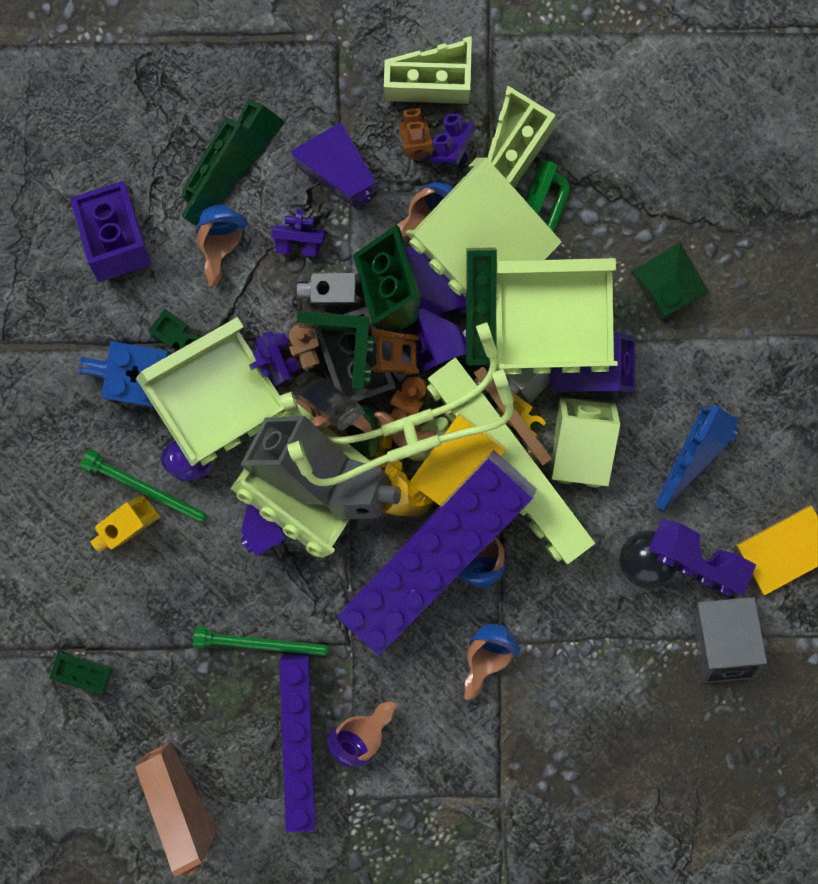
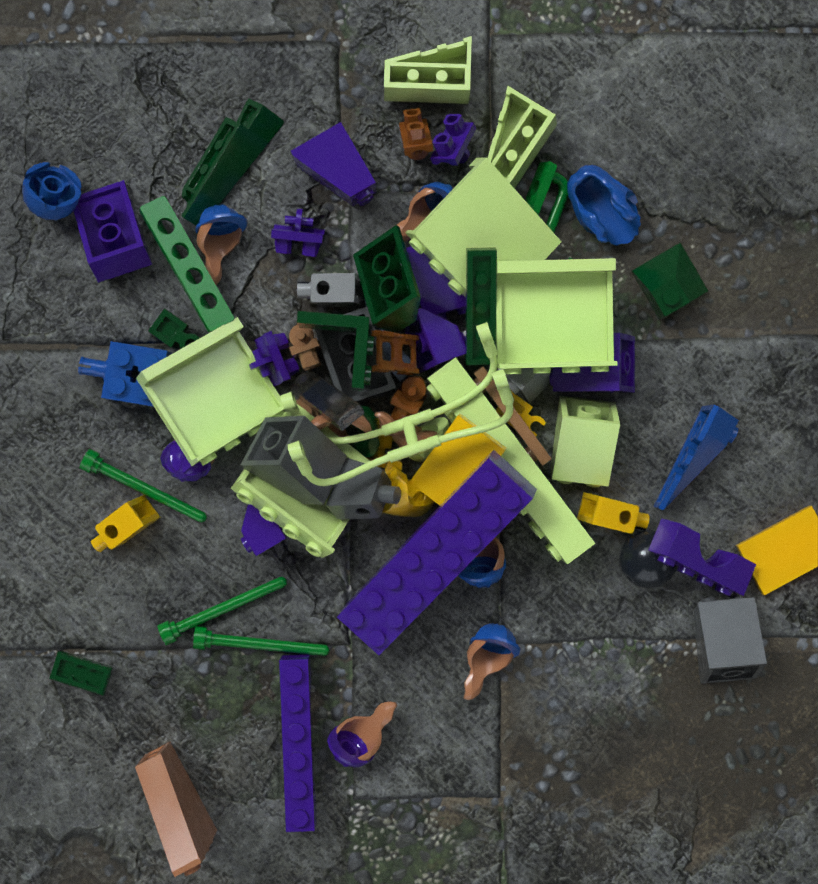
(51, 191): none -> blue cylinder
(154, 214): none -> green piece
(171, 631): none -> green piece
(604, 205): none -> blue hair
(611, 514): none -> yellow torso

